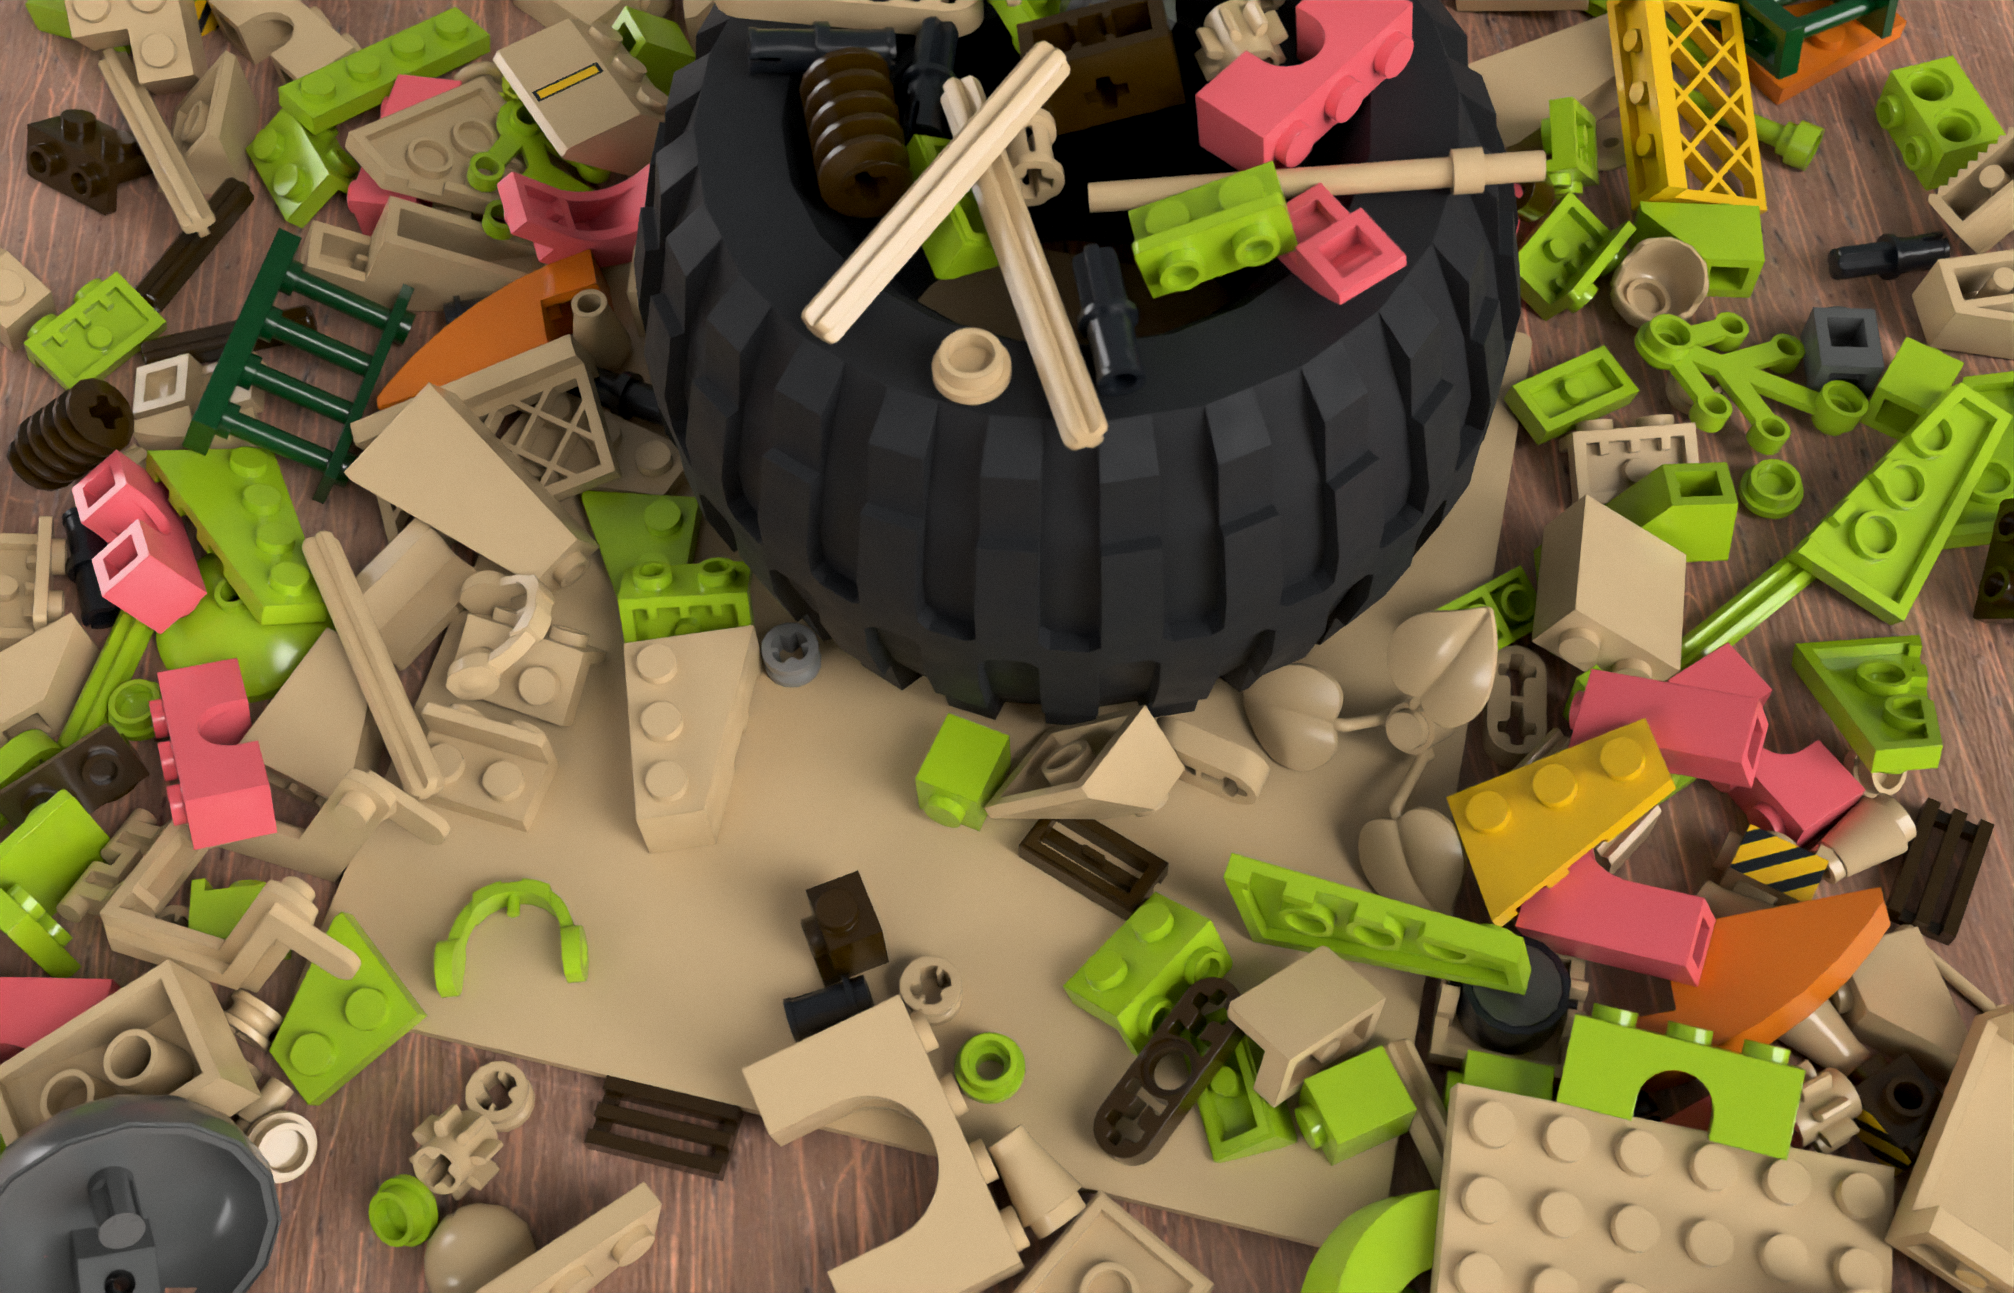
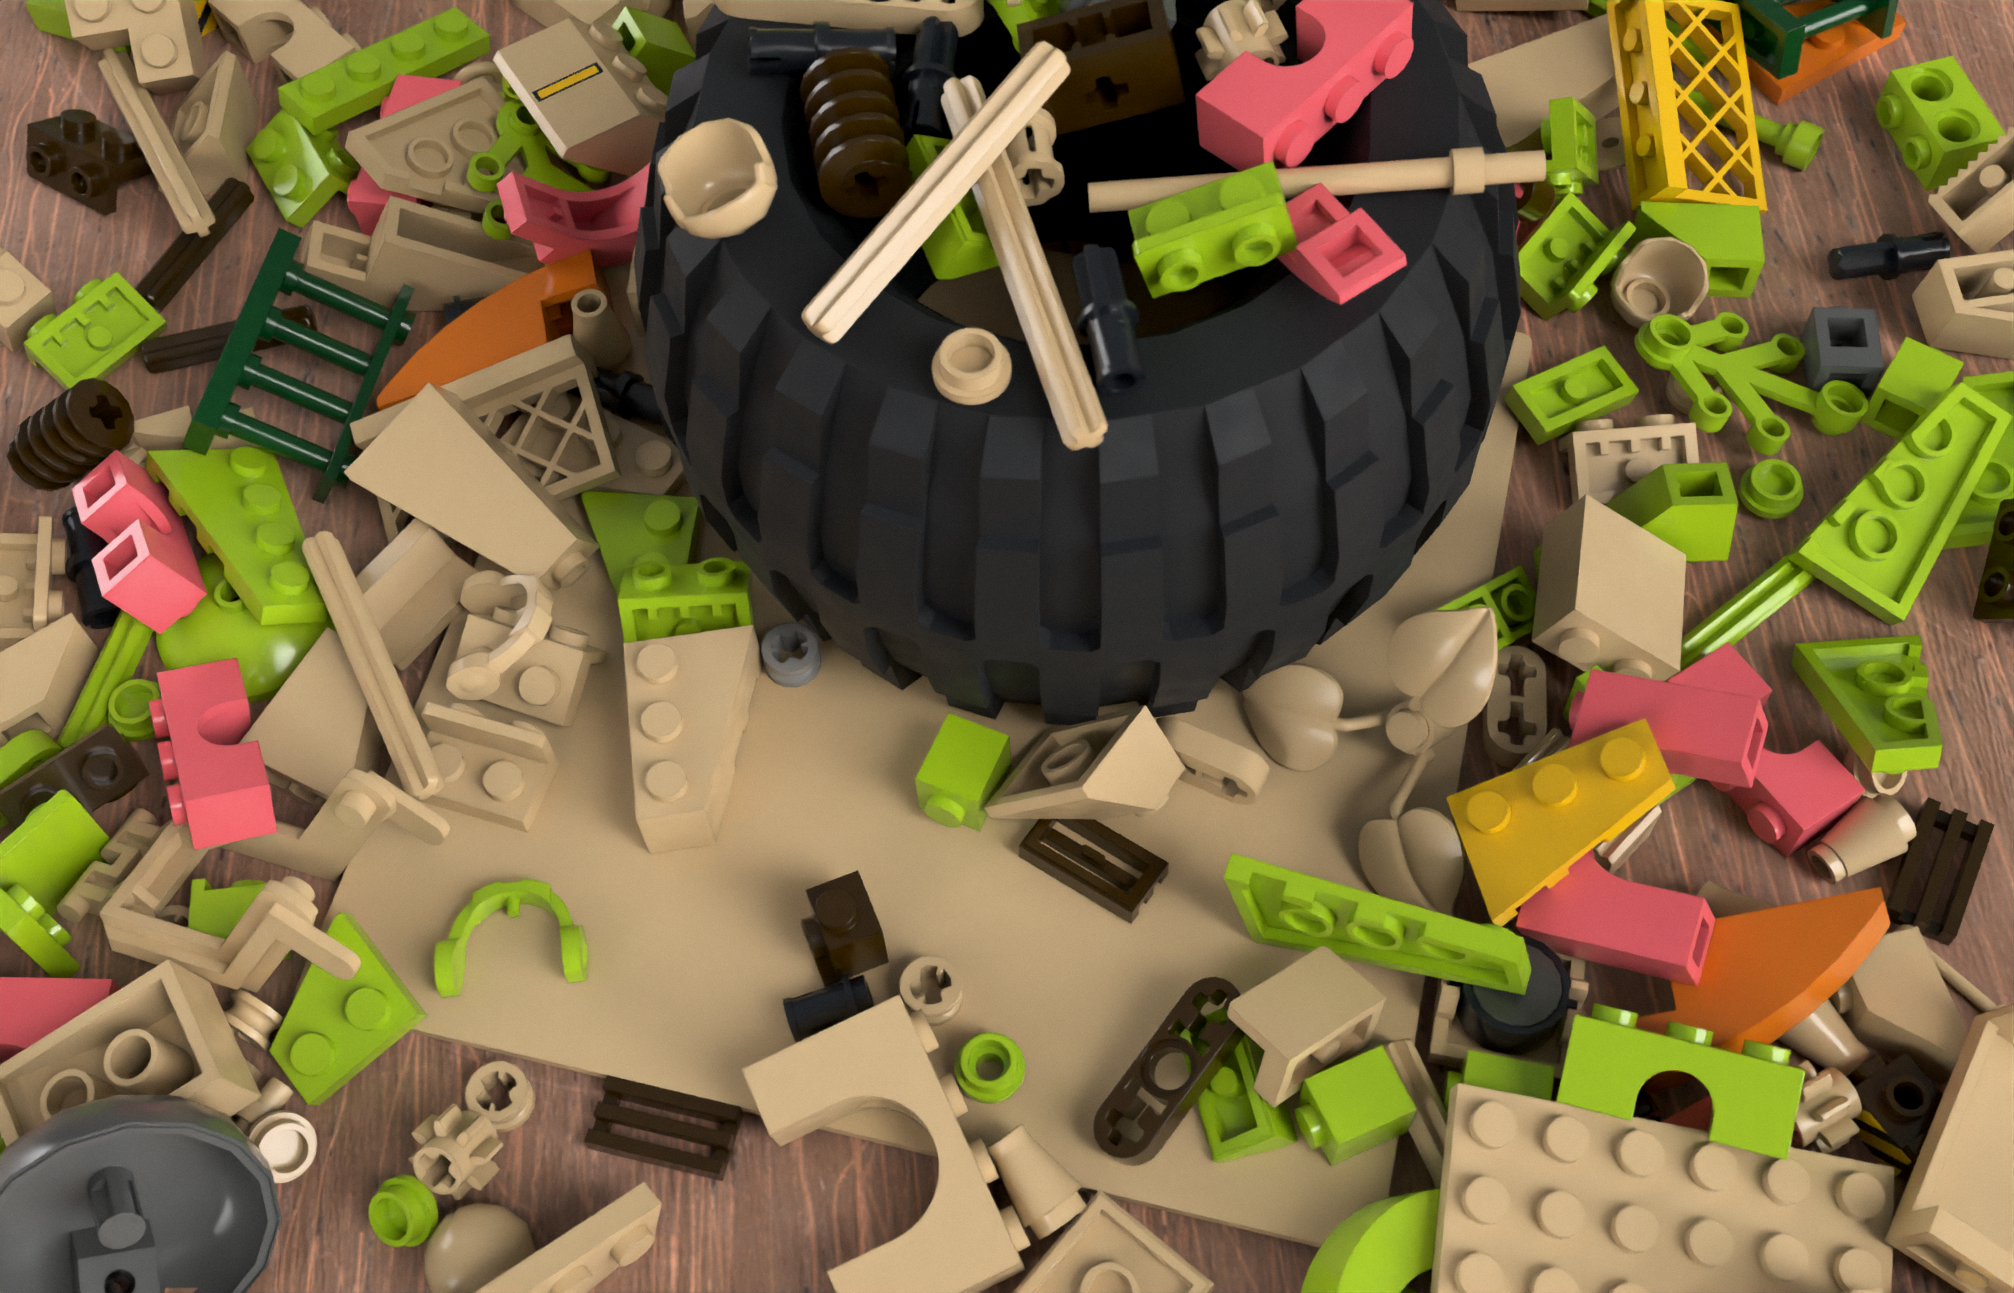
(182, 383): tan slope -> none
(718, 179): none -> tan hair
(1148, 968): lime bracket -> none
(1770, 866): brick -> none

